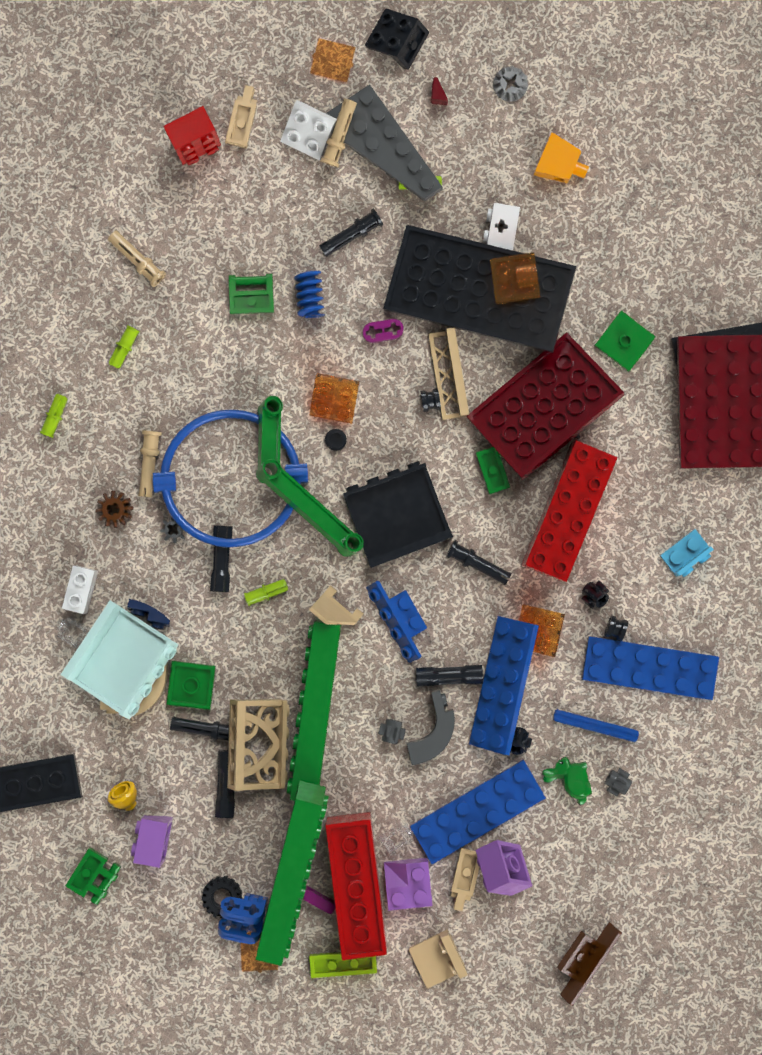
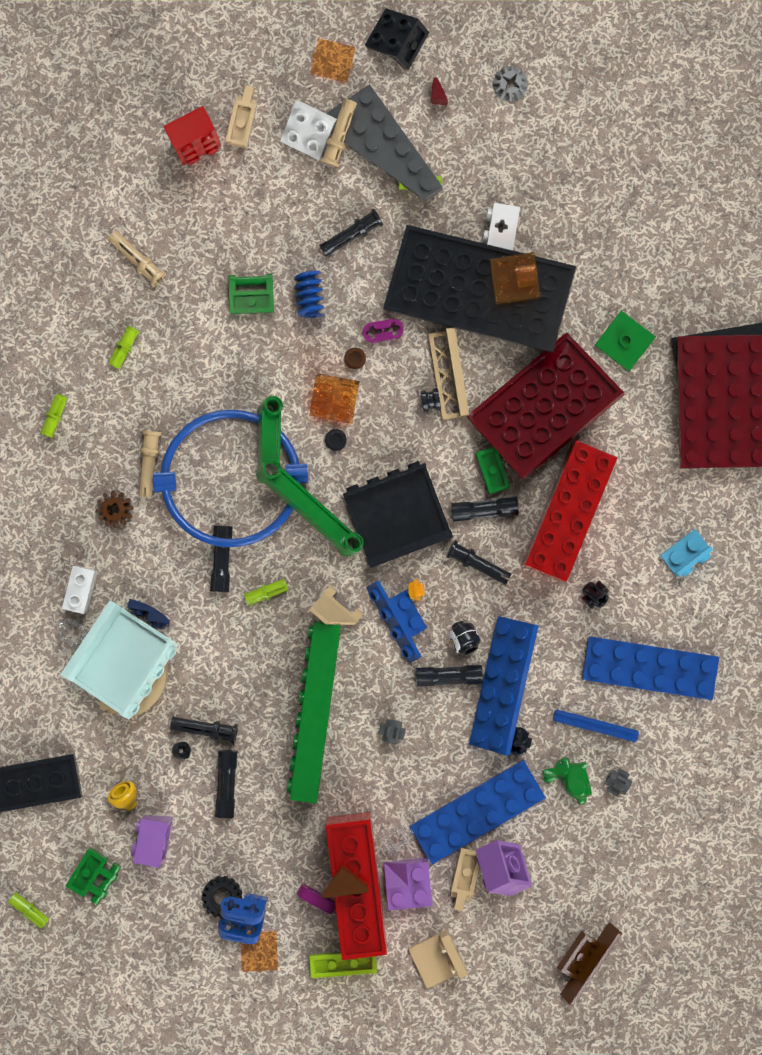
(28, 910): none -> lime axle
(167, 530): dark grey gear -> none
(186, 750): none -> black hinge
(191, 685): green plate -> none
(237, 737): tan fence -> none
(292, 873): green brick -> none
(344, 883): none -> reddish brown slope
(355, 358): none -> reddish brown plate
(416, 590): none -> light orange plate
(436, 741): dark grey arch -> none
(464, 637): none -> black head
(483, 509): none -> black axle
(549, 628): clear orange plate -> none
(560, 161): light orange torso -> none
(616, 628): black wheel -> none

